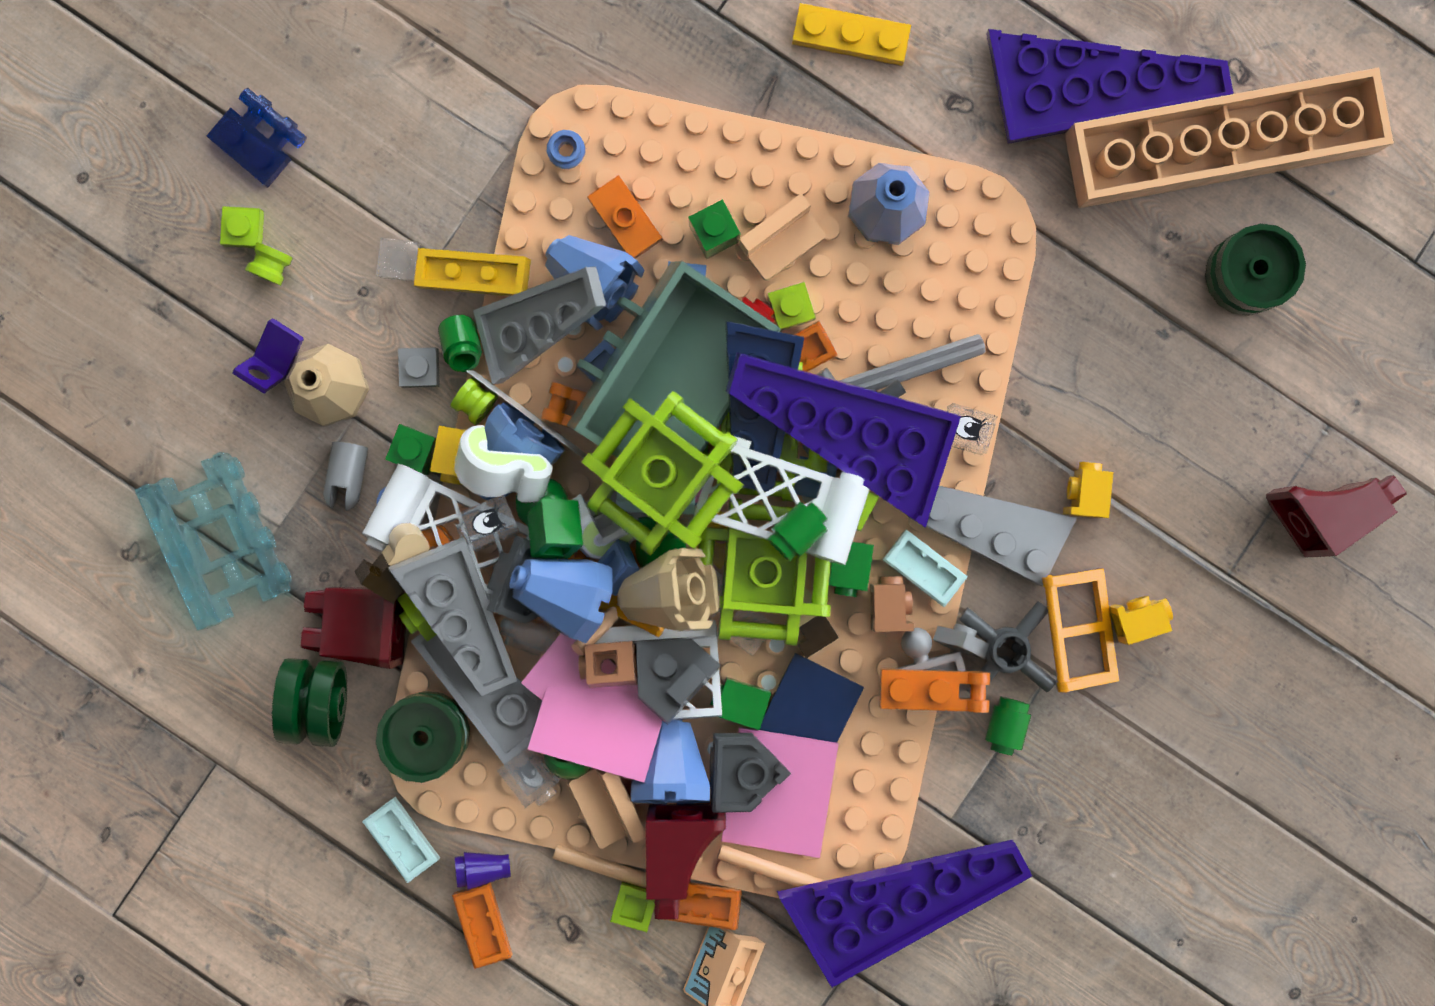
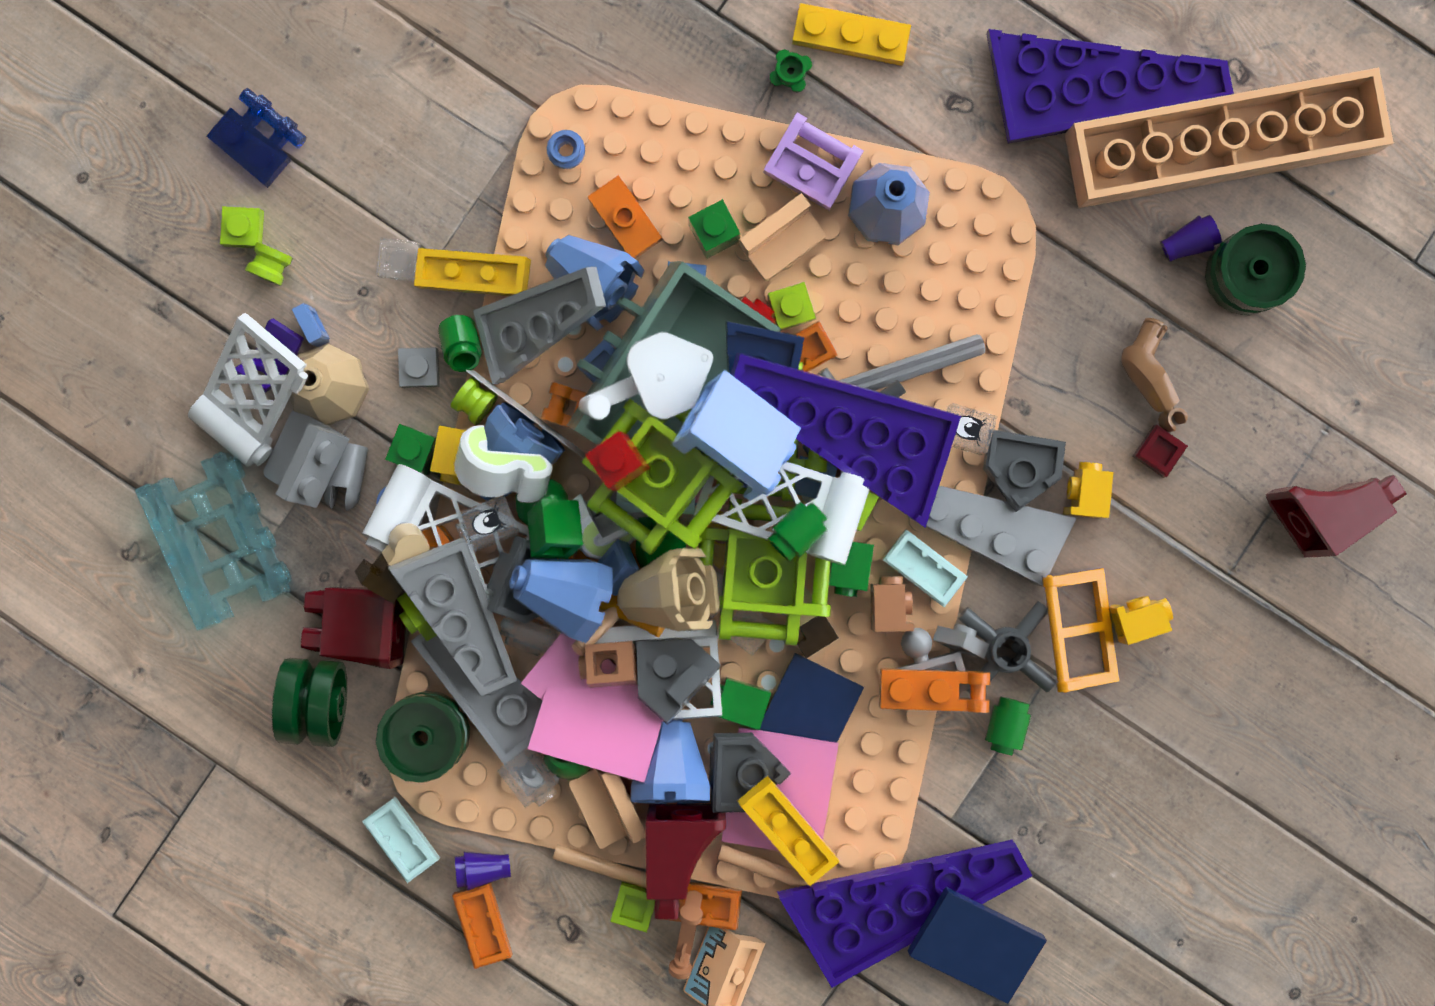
(230, 419): none -> white piece
(304, 459): none -> light grey bracket
(311, 325): none -> medium blue tile
(617, 461): none -> red brick
(663, 372): none -> white piece
(690, 916): none -> nougat piece
(739, 433): none -> light blue panel
(788, 830): none -> yellow plate
(793, 60): none -> green plate
(807, 172): none -> lavender plate
(976, 945): none -> dark blue tile
(1023, 465): none -> dark grey plate
(1150, 375): none -> medium nougat arm
(1160, 451): none -> dark red tile
(1193, 238): none -> dark purple cone

